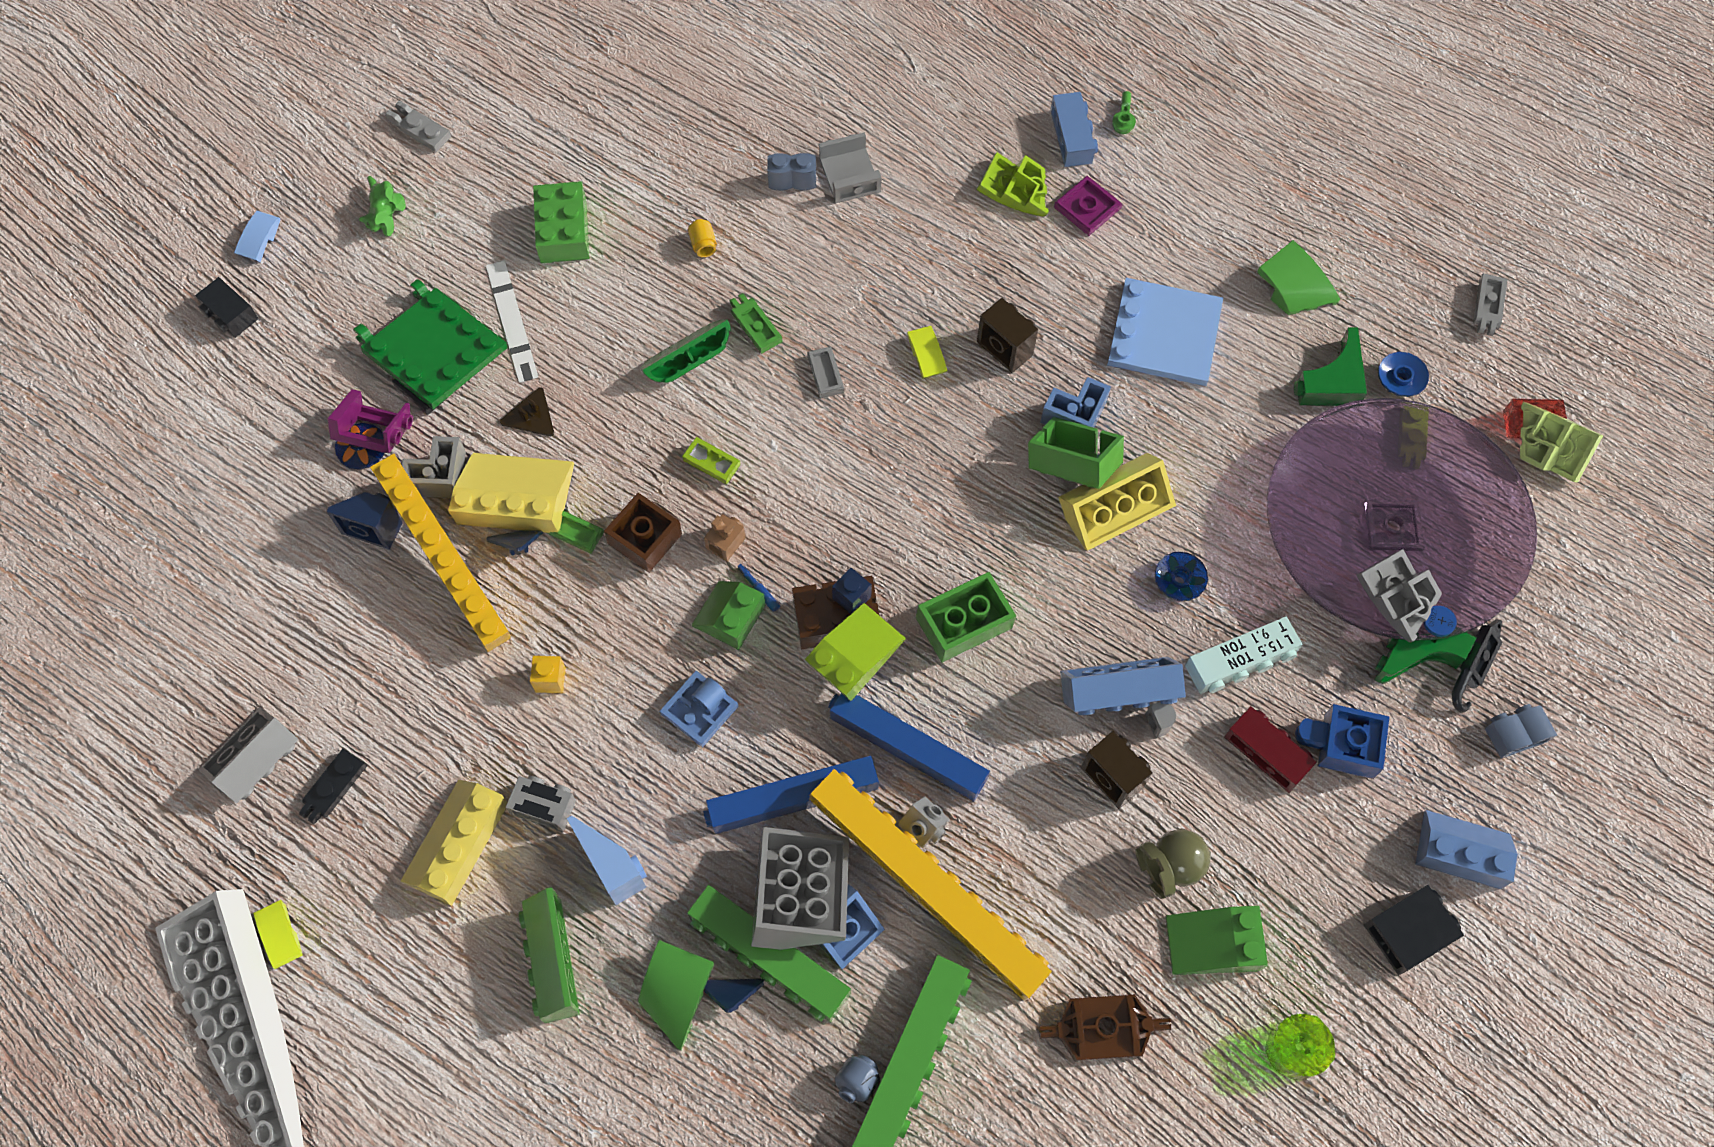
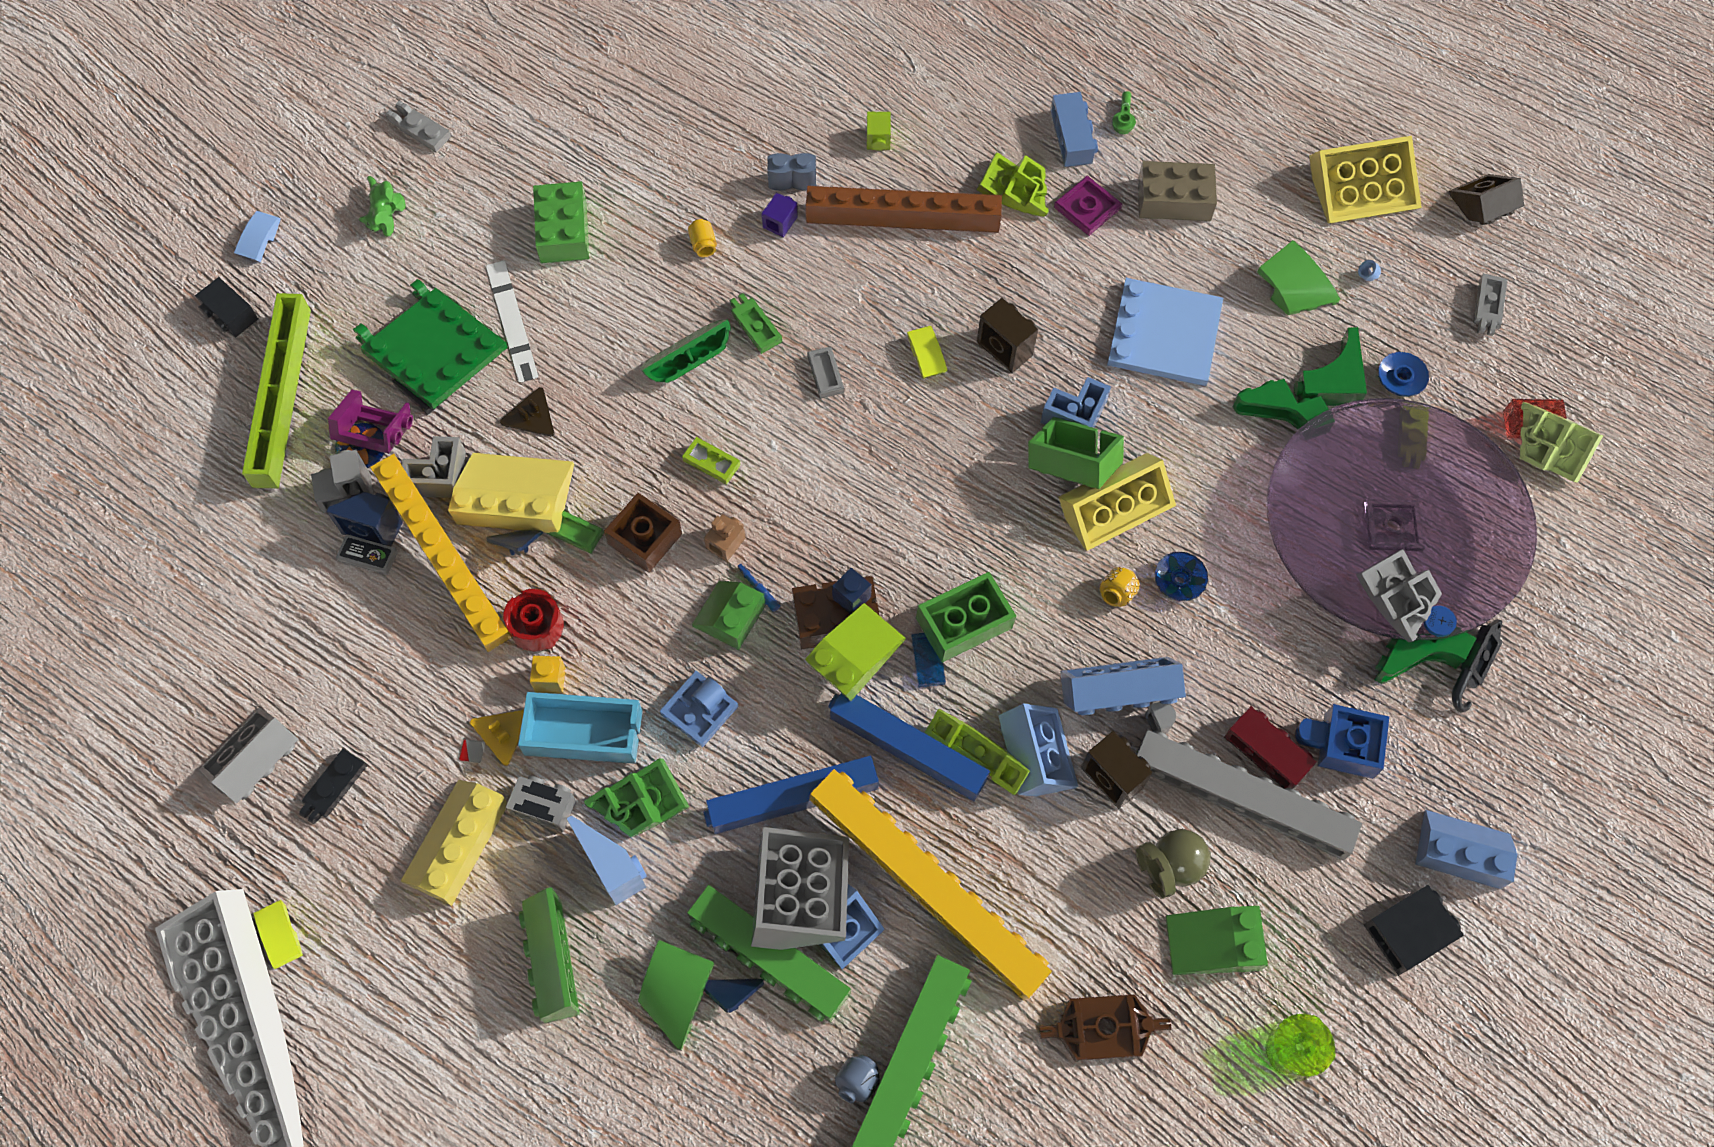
(276, 391): none -> lime brick
(345, 480): none -> light grey brick
(366, 554): none -> tile
(472, 751): none -> light grey sticker
(500, 733): none -> yellow piece
(533, 620): none -> red brick
(580, 727): none -> medium azure piece
(640, 799): none -> bright green slope
(779, 214): none -> dark purple brick
(849, 168): light grey panel -> none
(878, 130): none -> lime brick
(903, 209): none -> dark orange brick
(924, 822): light grey brick -> none
(927, 663): none -> tile
(969, 742): none -> lime slope
(1038, 741): none -> light blue slope
(1119, 587): none -> yellow head
(1177, 191): none -> dark tan brick
(1243, 655): light aqua brick -> none
(1250, 795): none -> light grey brick
(1277, 402): none -> green arch
(1365, 272): none -> light blue hinge
(1366, 179): none -> light yellow slope
(1489, 197): none -> dark brown slope
(1520, 731): sand blue brick -> none

